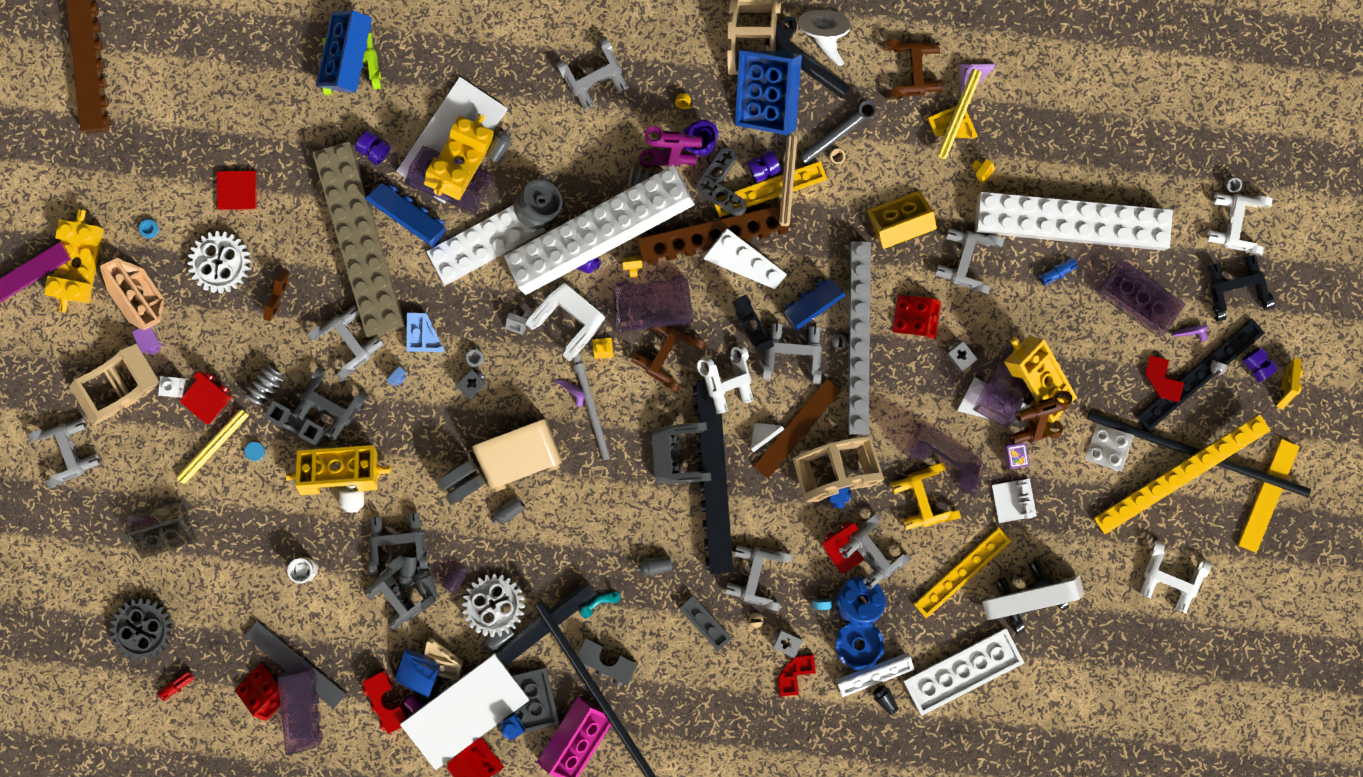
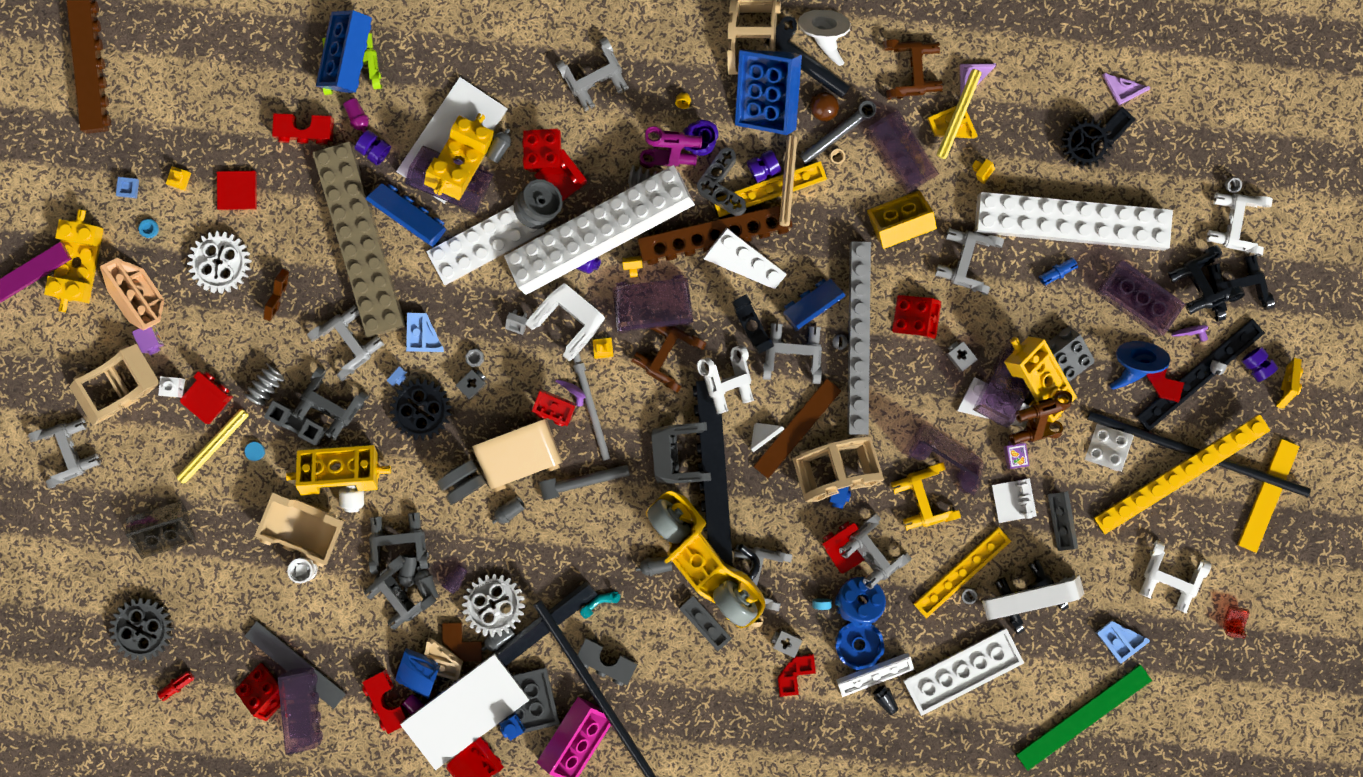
(127, 187): none -> medium blue plate
(178, 178): none -> yellow tile
(300, 528): none -> tan cylinder
(320, 129): none -> red arch
(356, 115): none -> magenta piece
(410, 423): none -> black gear
(454, 641): none -> reddish brown tile
(541, 149): none -> red bracket
(551, 488): none -> dark grey piece
(554, 408): none -> red bracket
(565, 178): none -> red bracket
(700, 564): none -> piece
(824, 106): none -> reddish brown hair
(902, 152): none -> clear purple slope
(965, 597): none -> light grey hinge
(1063, 521): none -> dark grey plate
(1070, 352): none -> dark grey bracket
(1083, 717): none -> green tile
(1090, 151): none -> black gear
(1118, 124): none -> black tile
(1121, 641): none -> light blue wing
(1123, 89): none -> lavender tile
(1139, 360): none -> blue piece
(1207, 297): none -> black connector
(1235, 622): none -> clear red bracket

